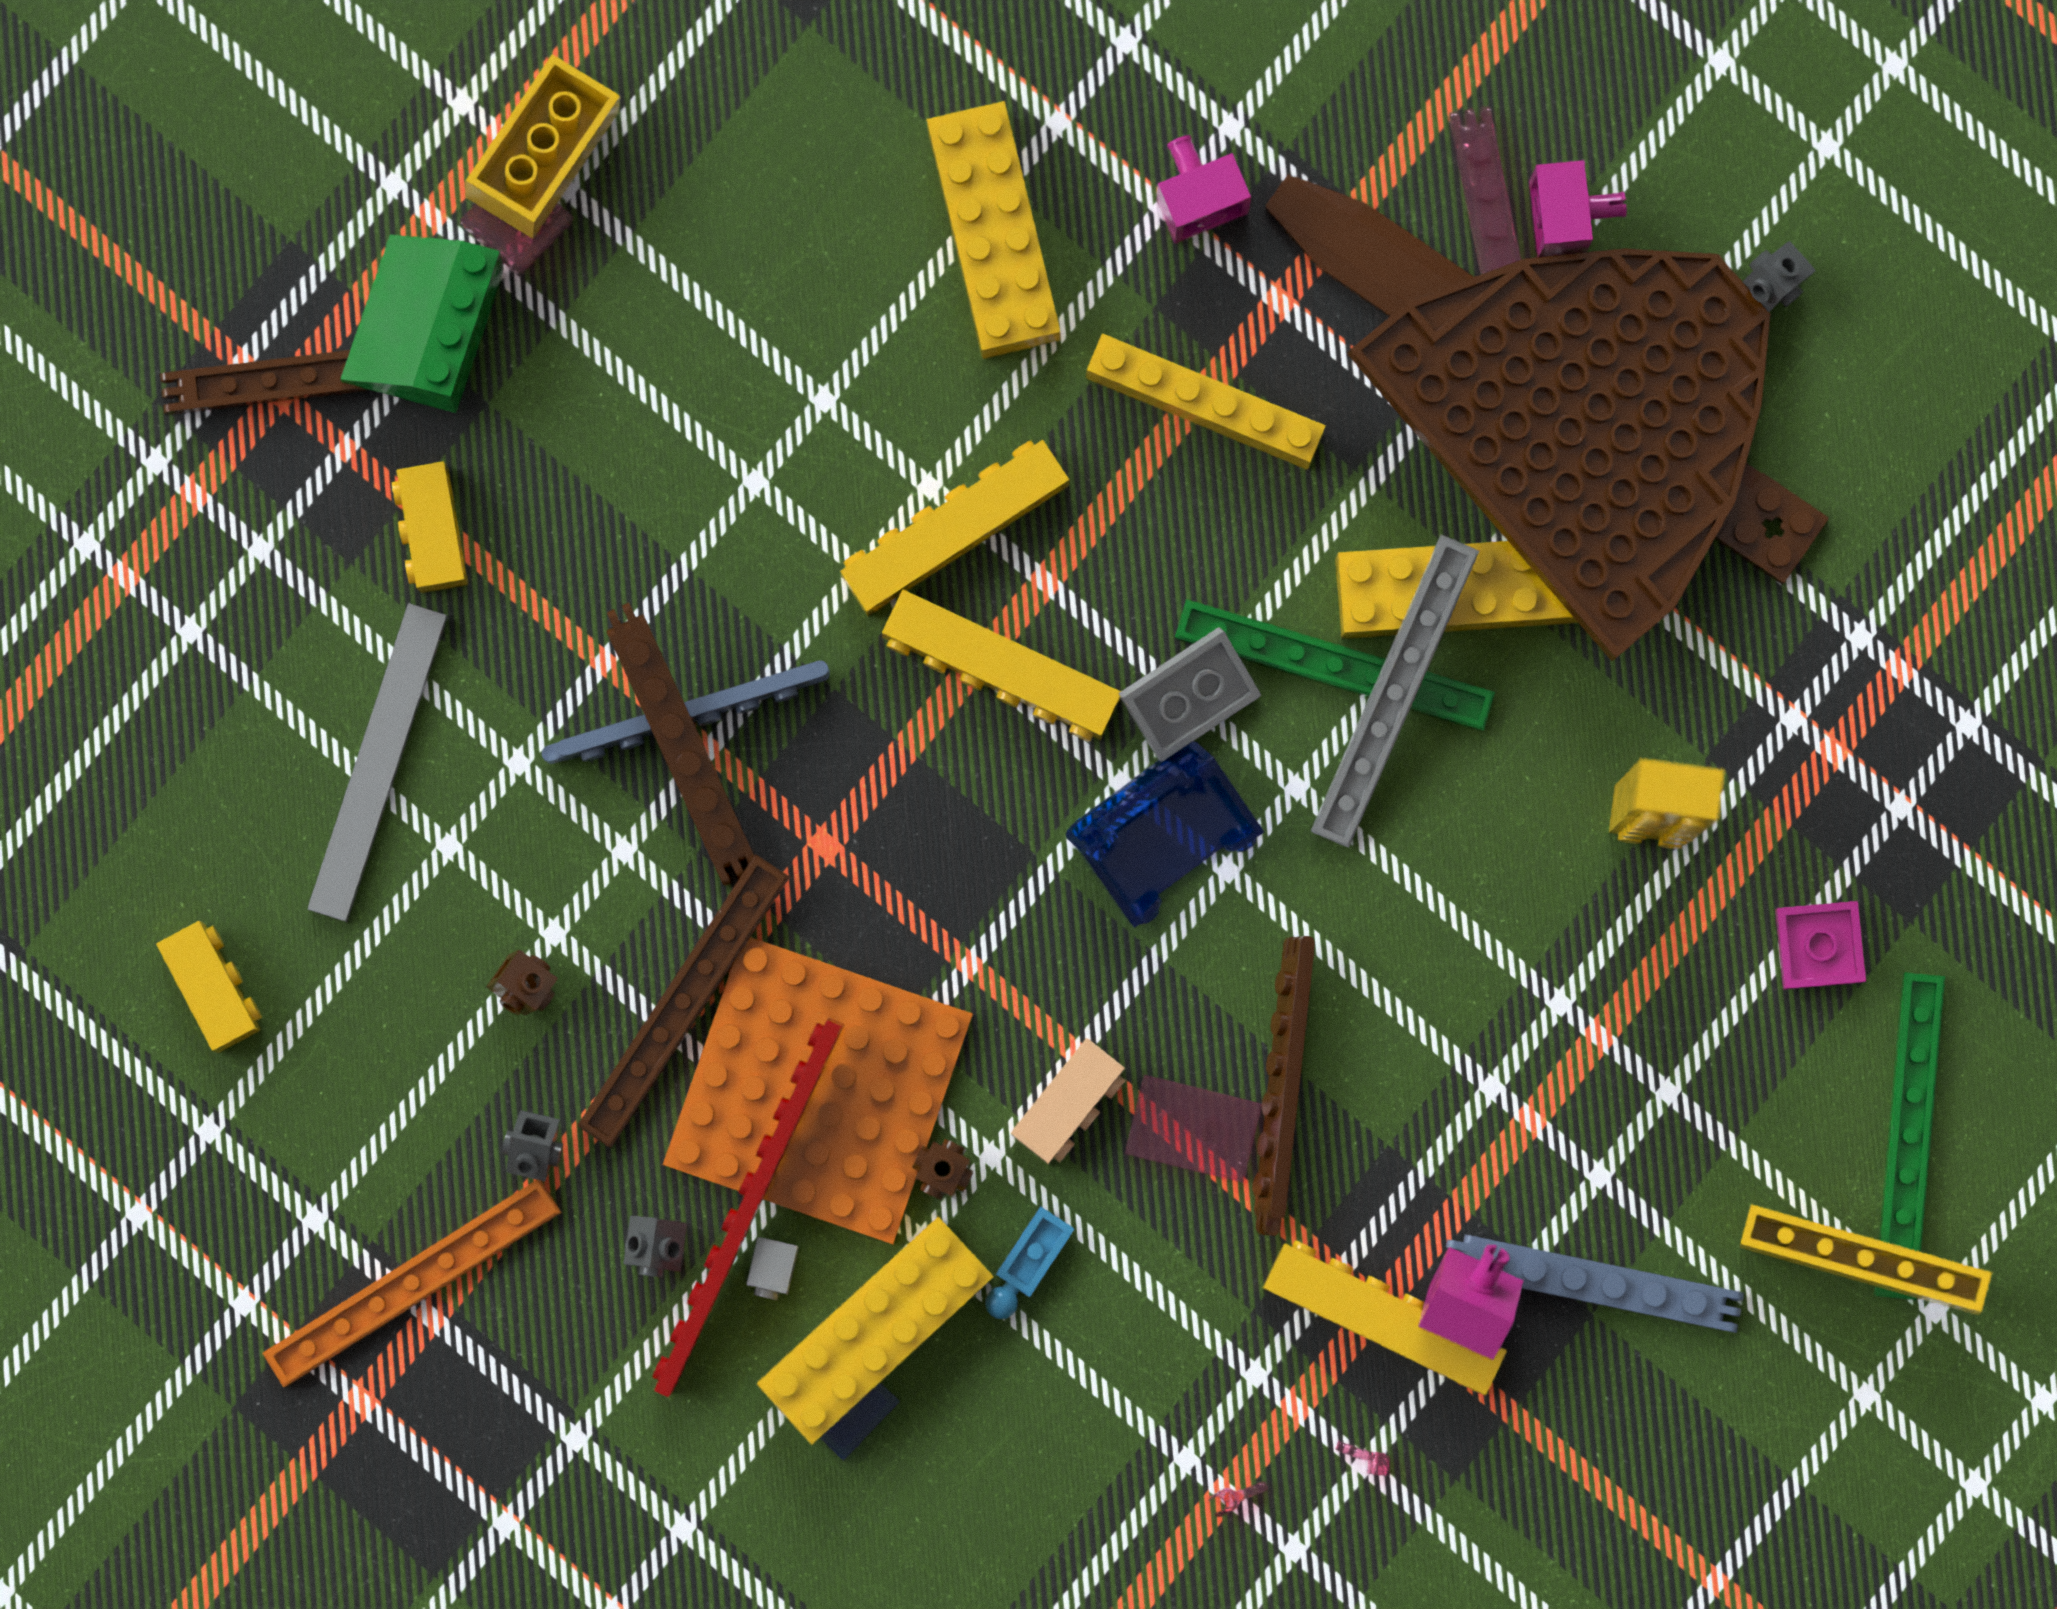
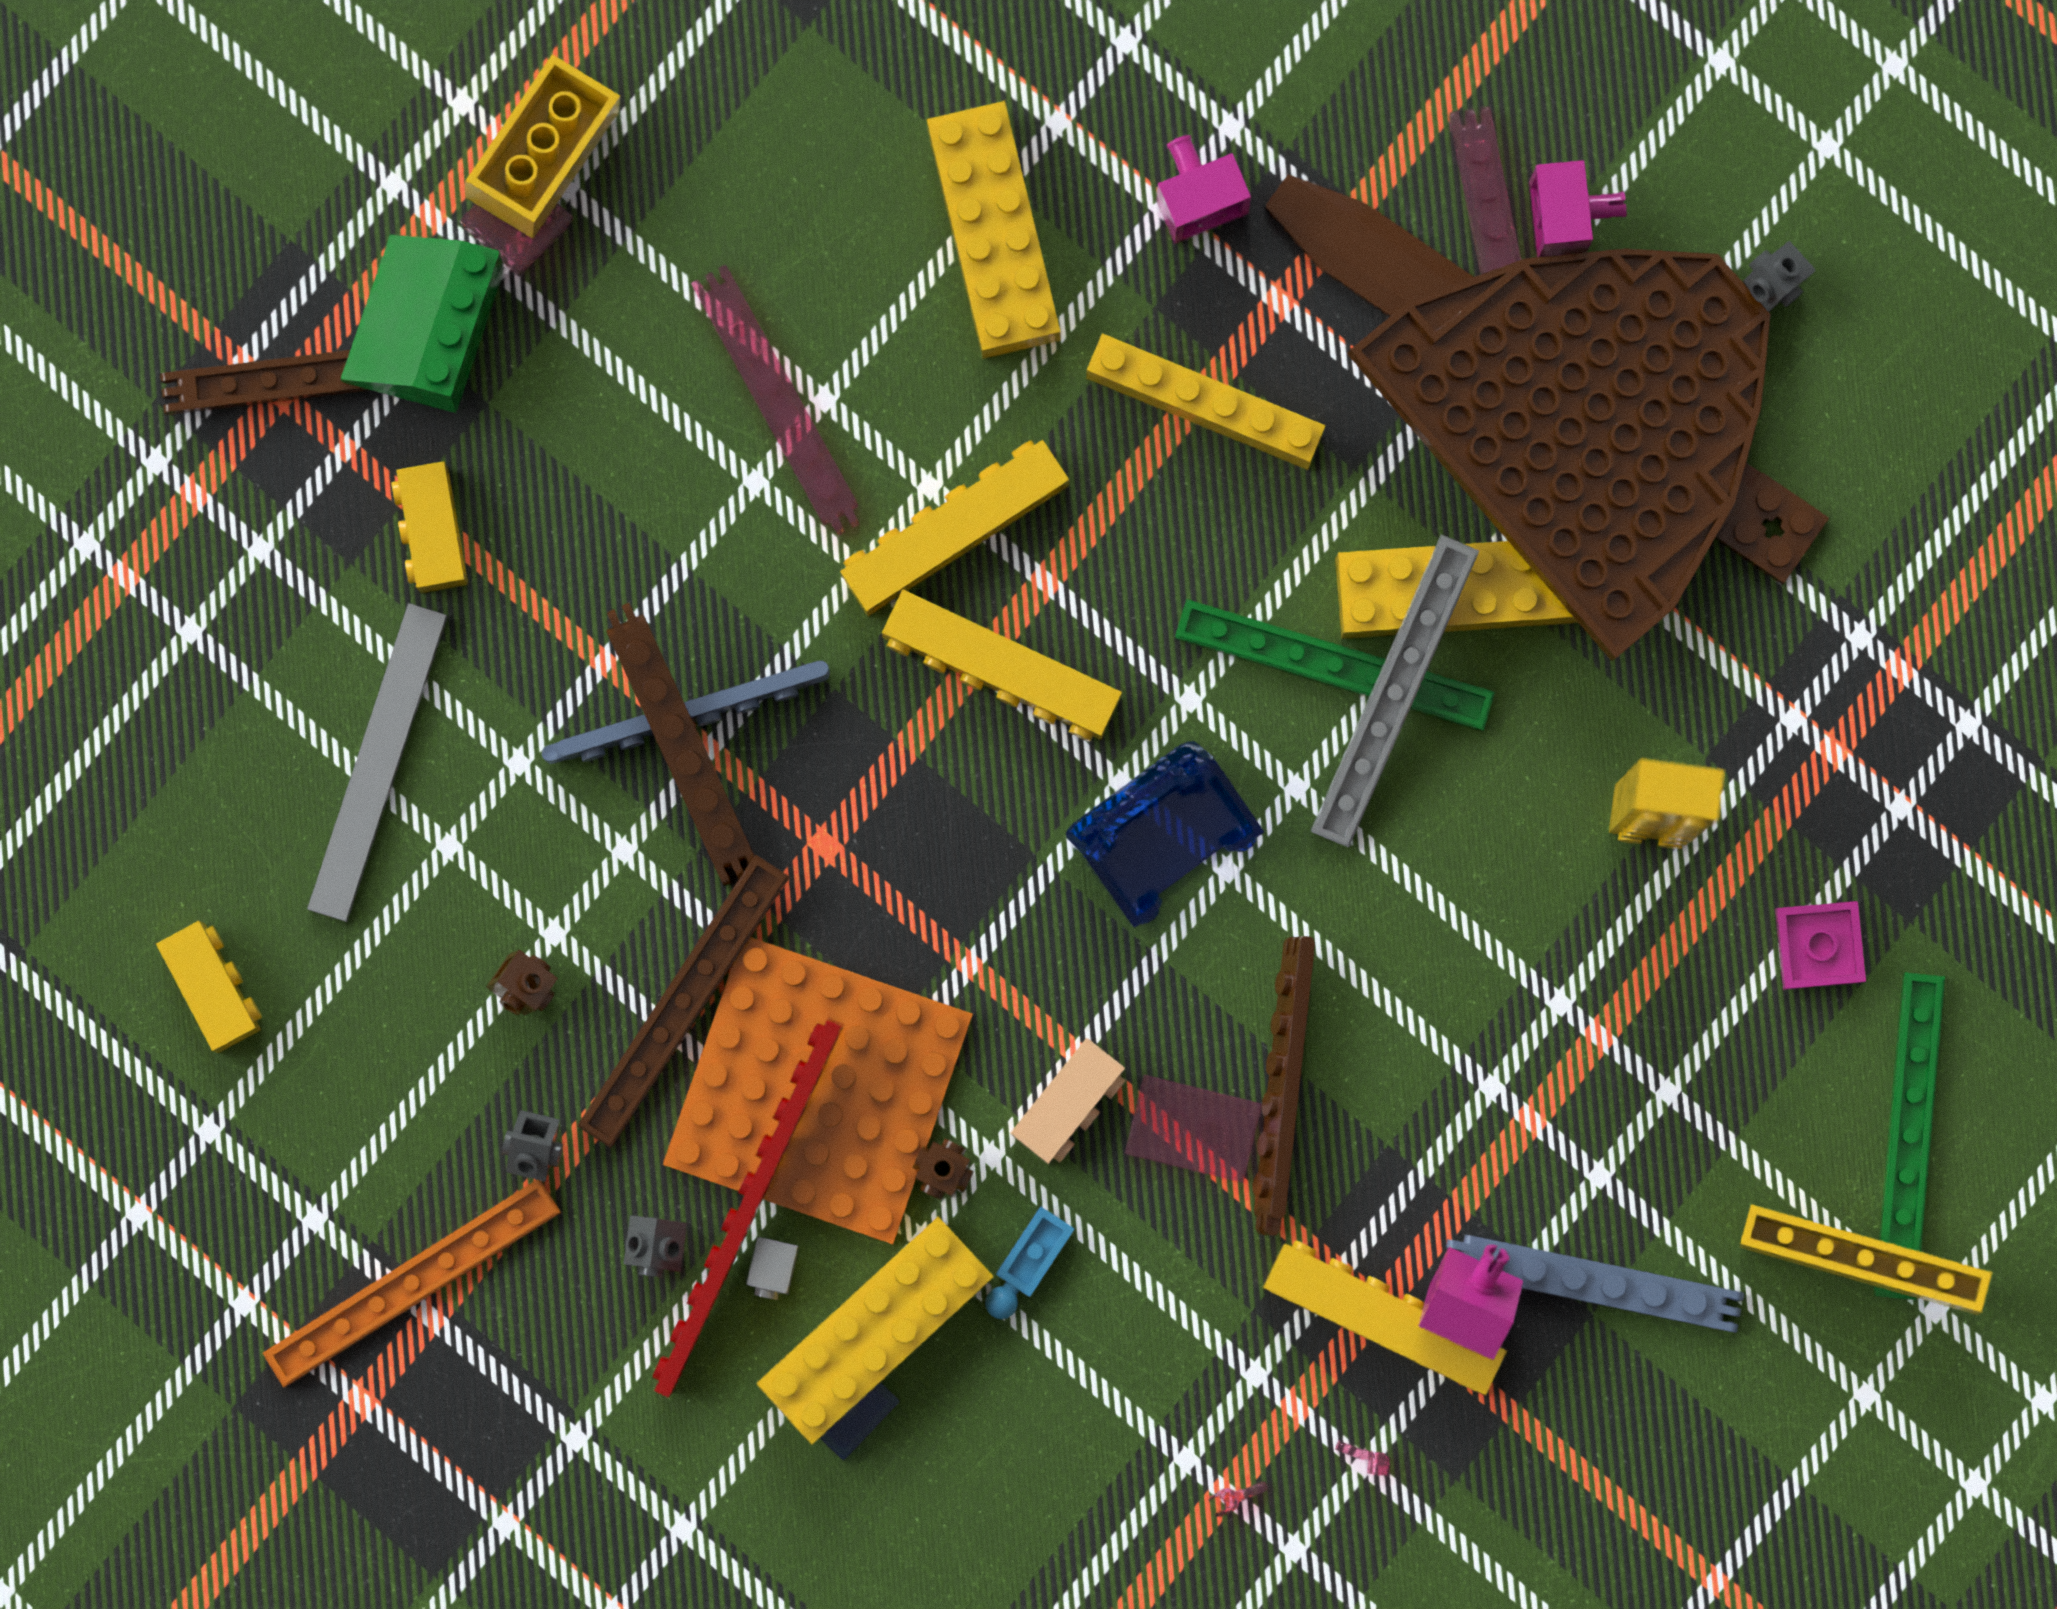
(777, 400): none -> clear pink hinge
(1190, 694): light grey plate -> none

